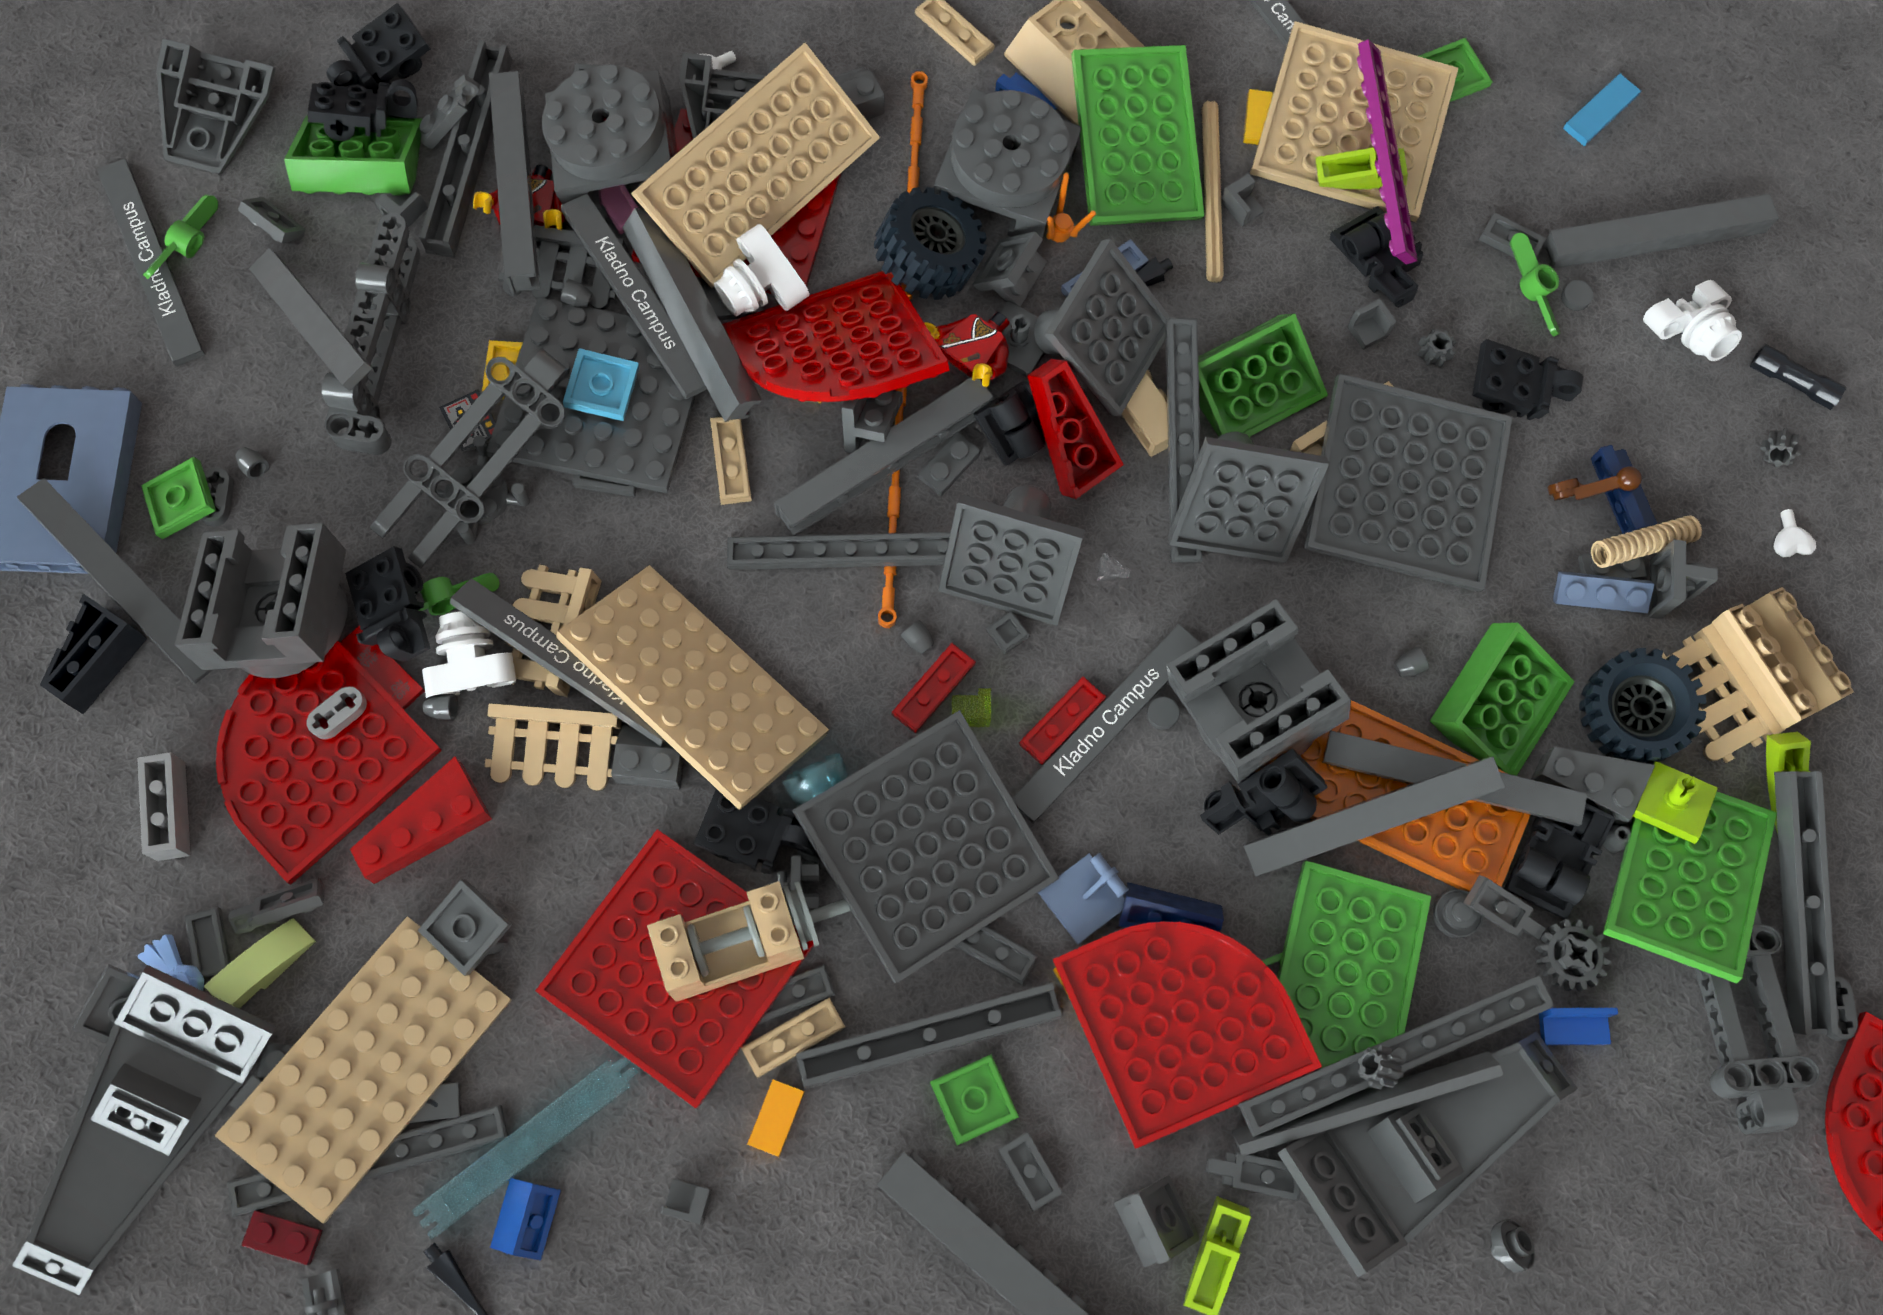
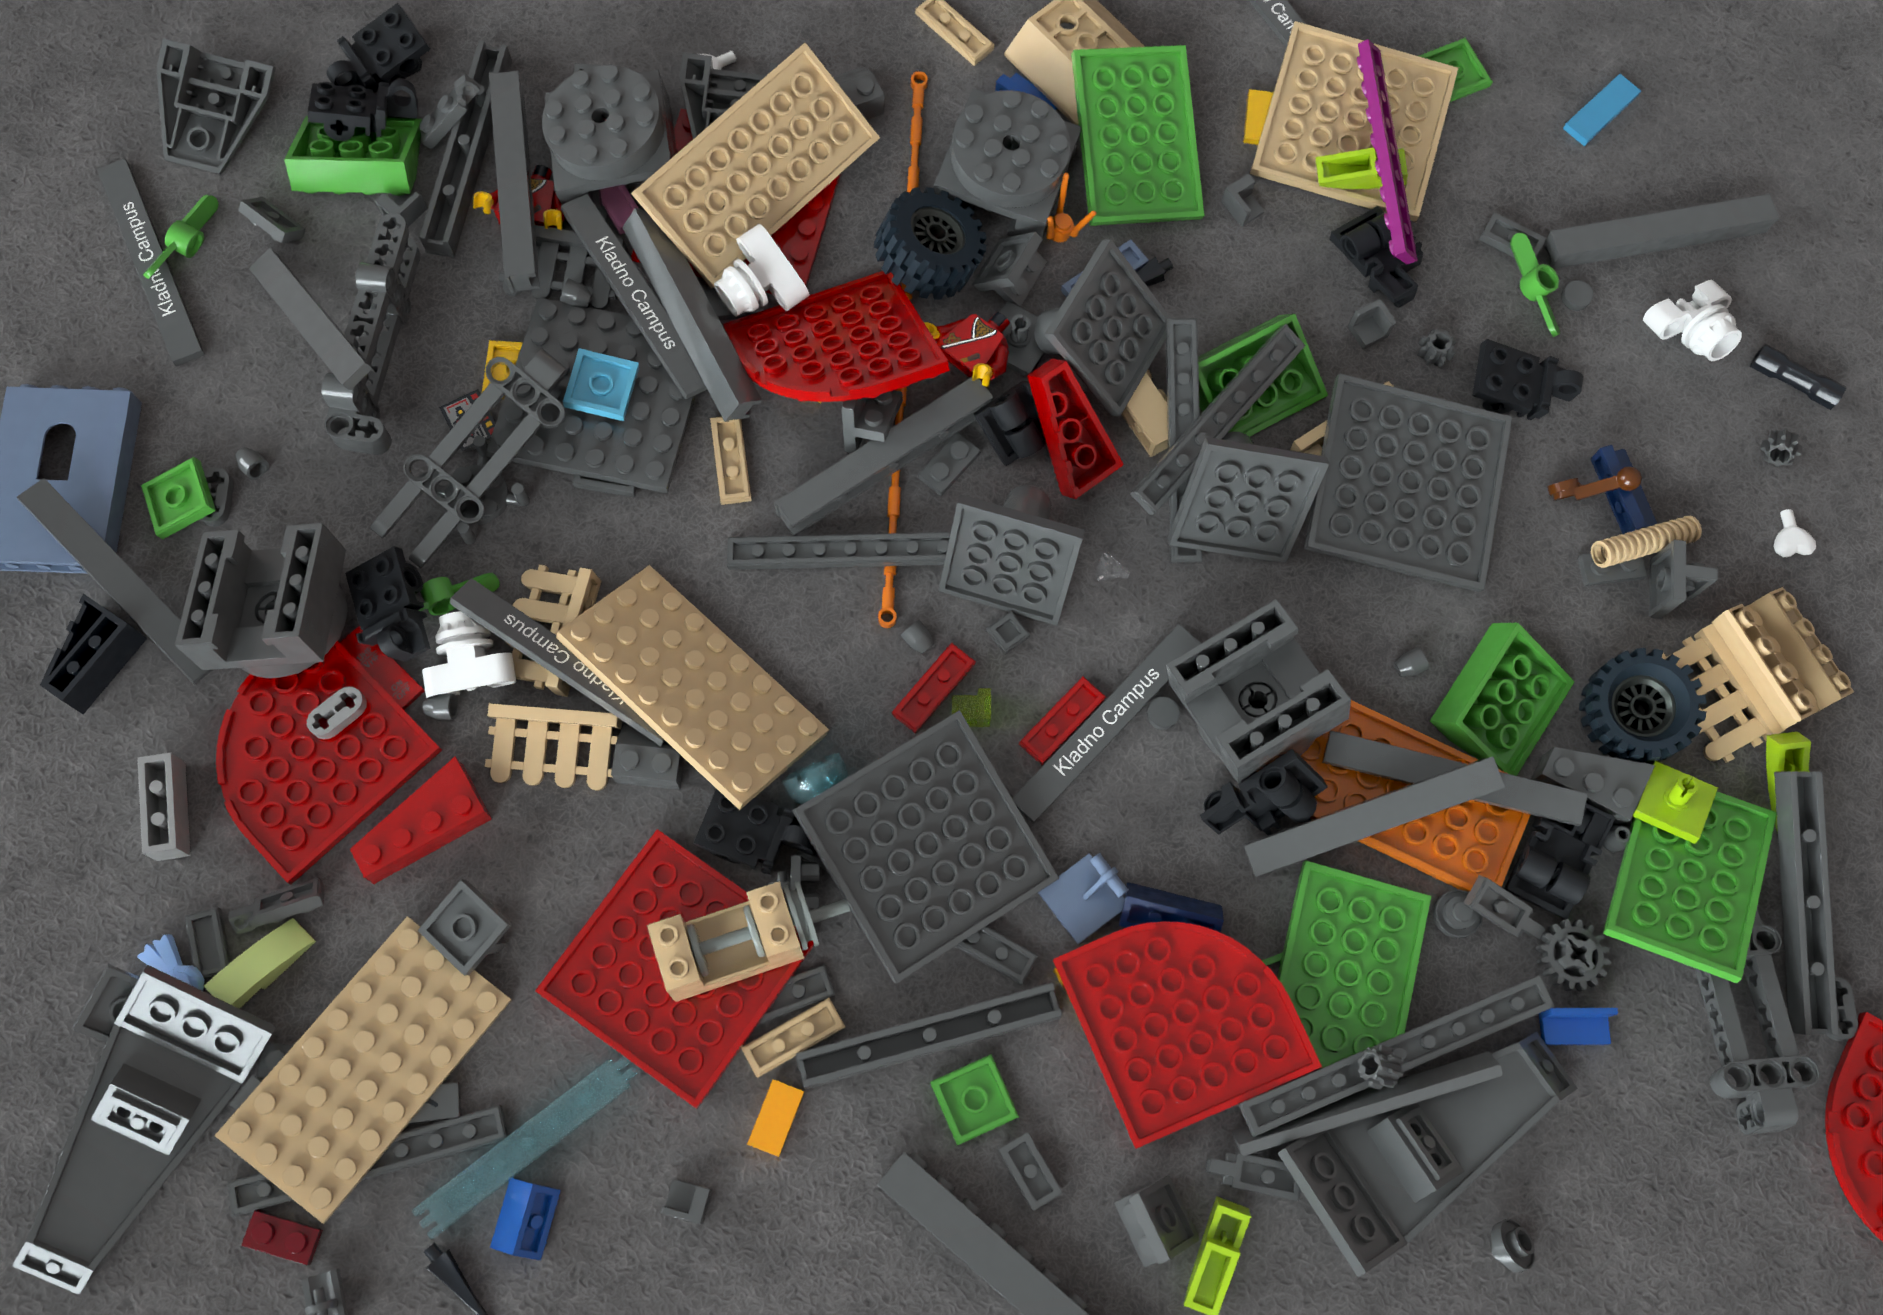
(1212, 192): tan axle -> none
(1217, 418): none -> dark grey tile
(1603, 592): sand blue plate -> none

